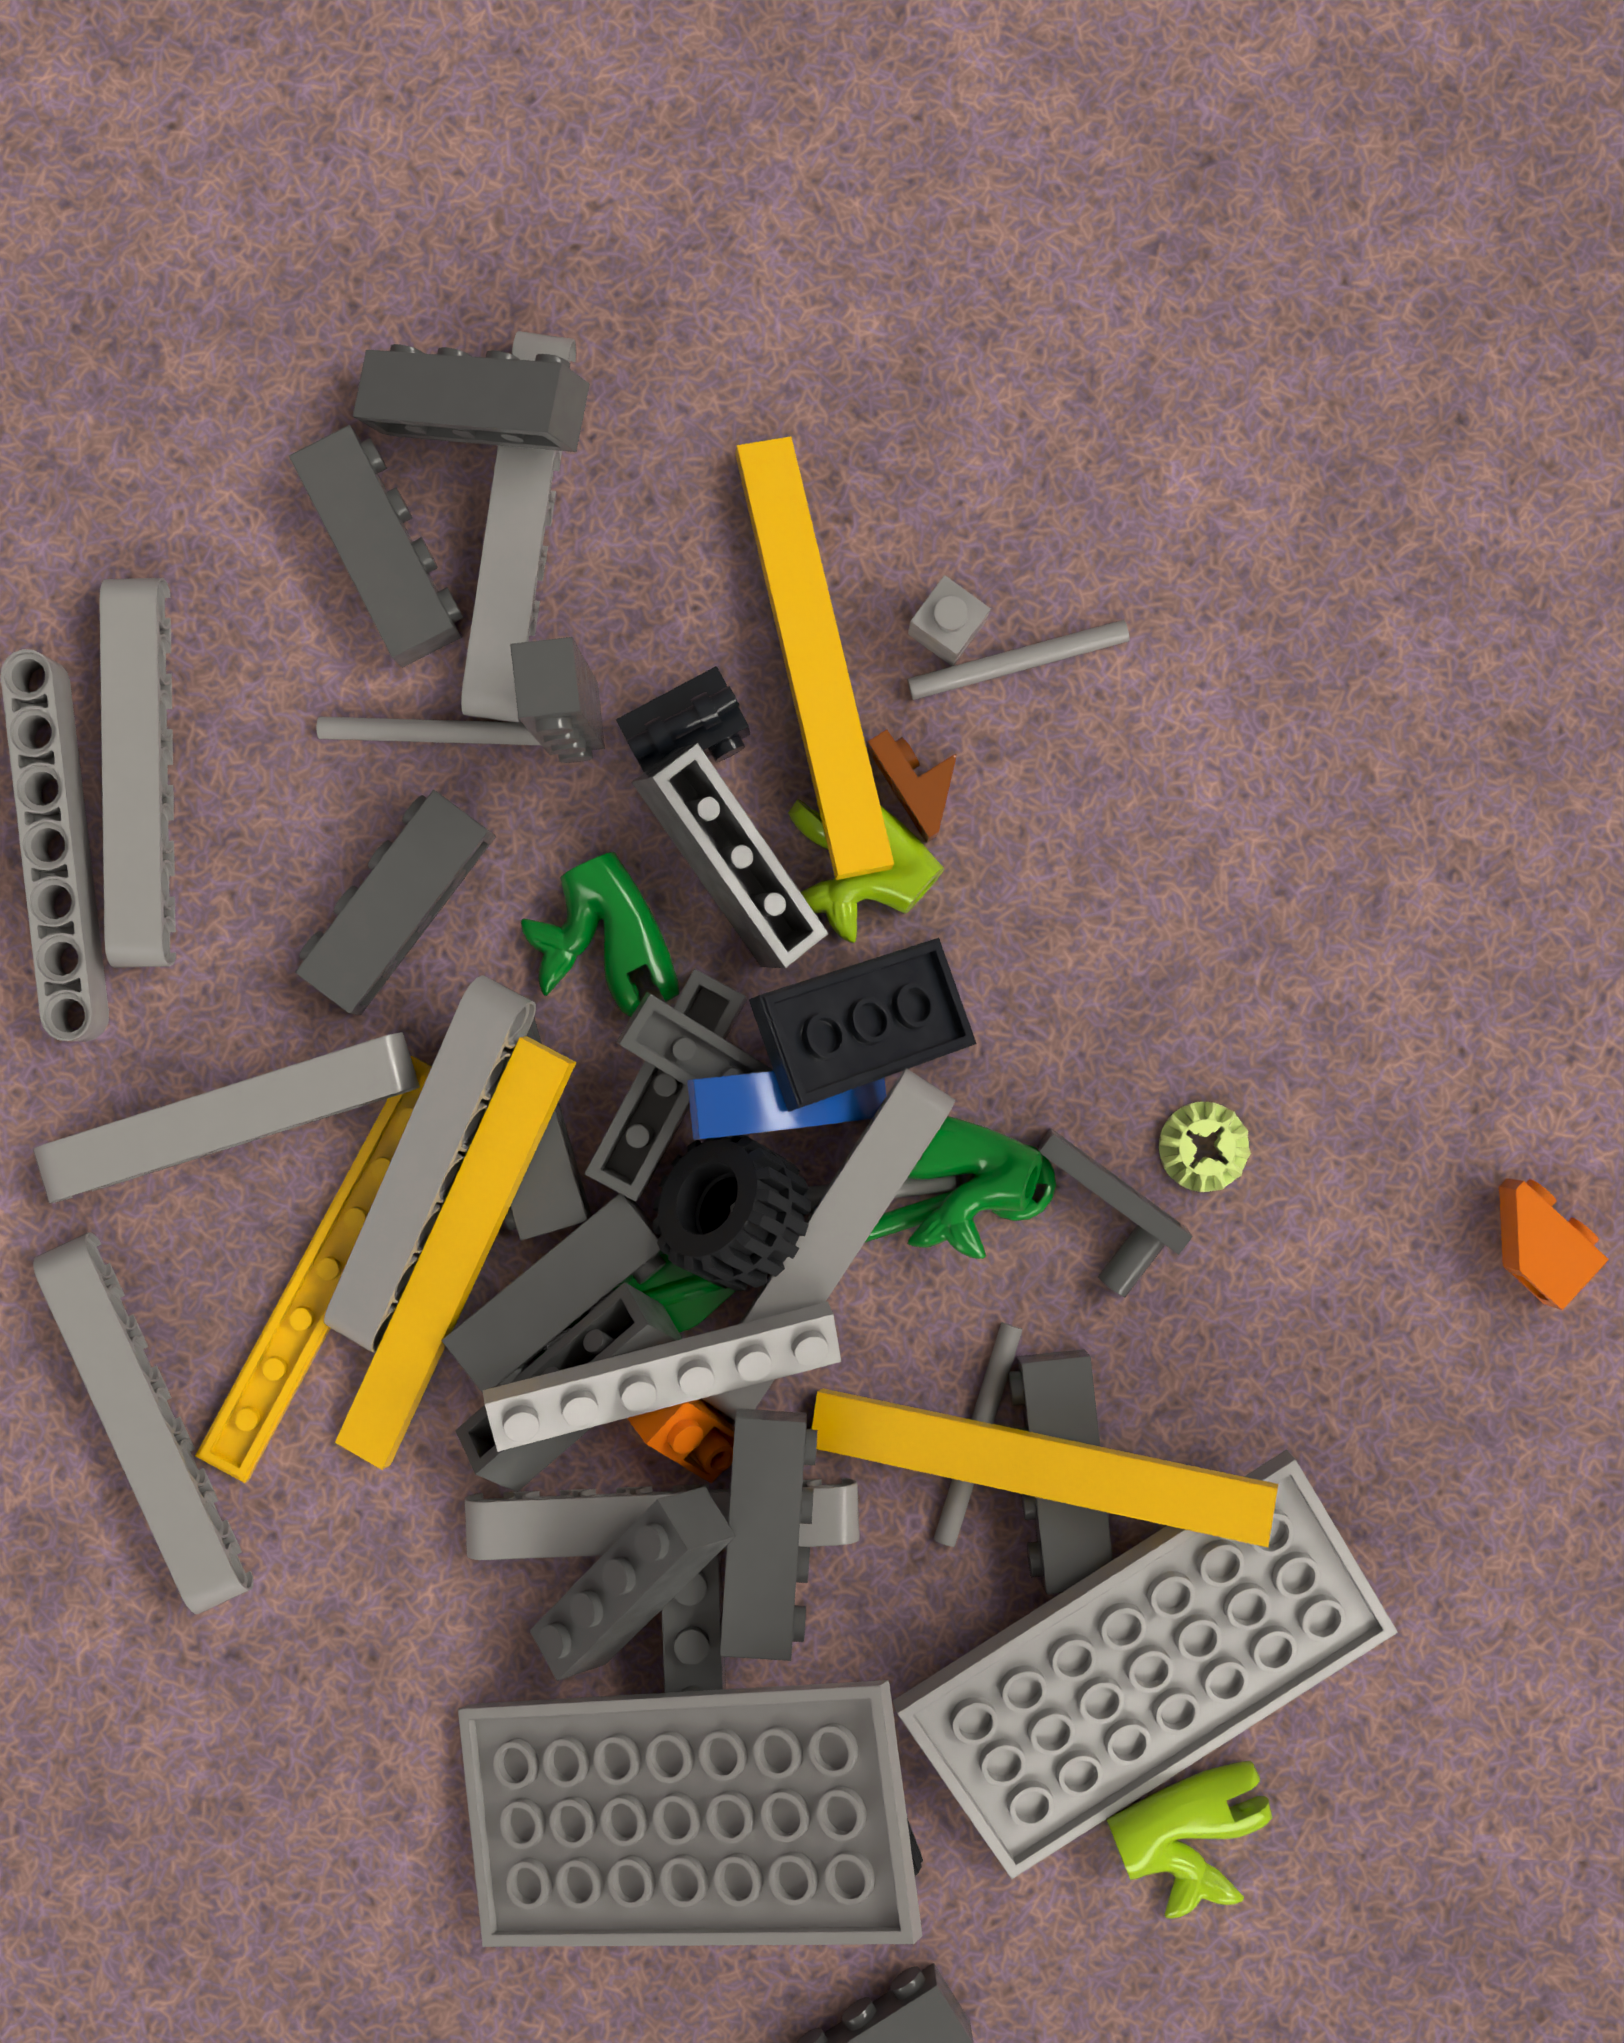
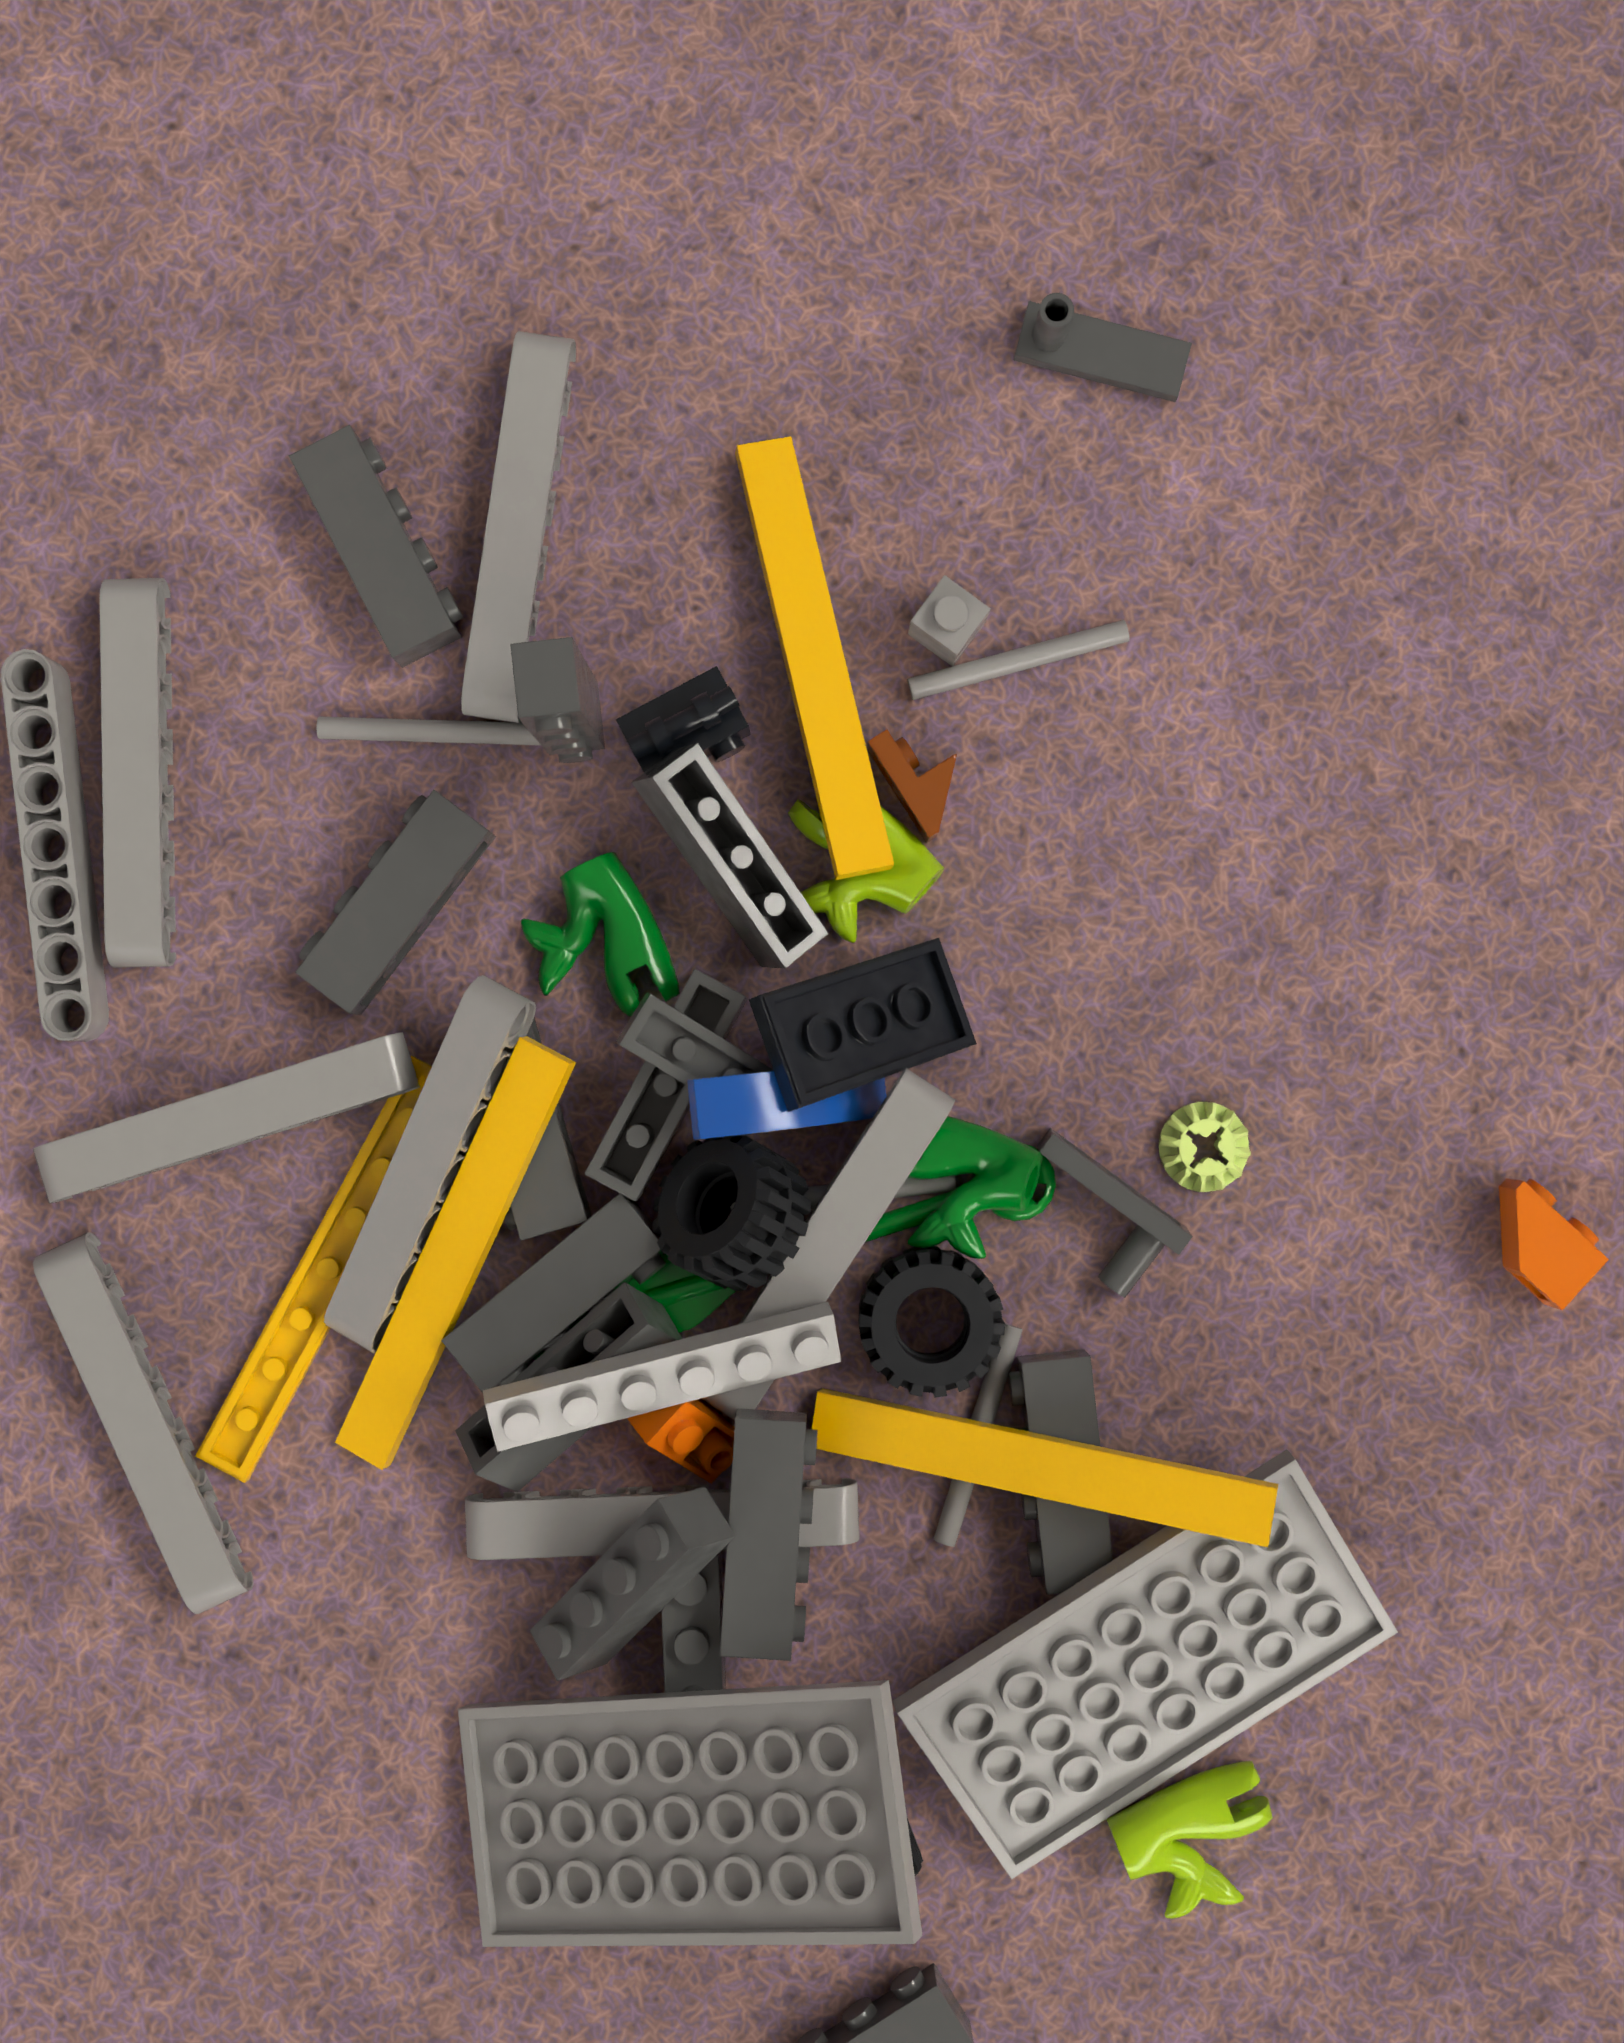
(472, 398): dark grey brick -> none
(958, 1362): none -> black tyre
(1101, 349): none -> dark grey piece

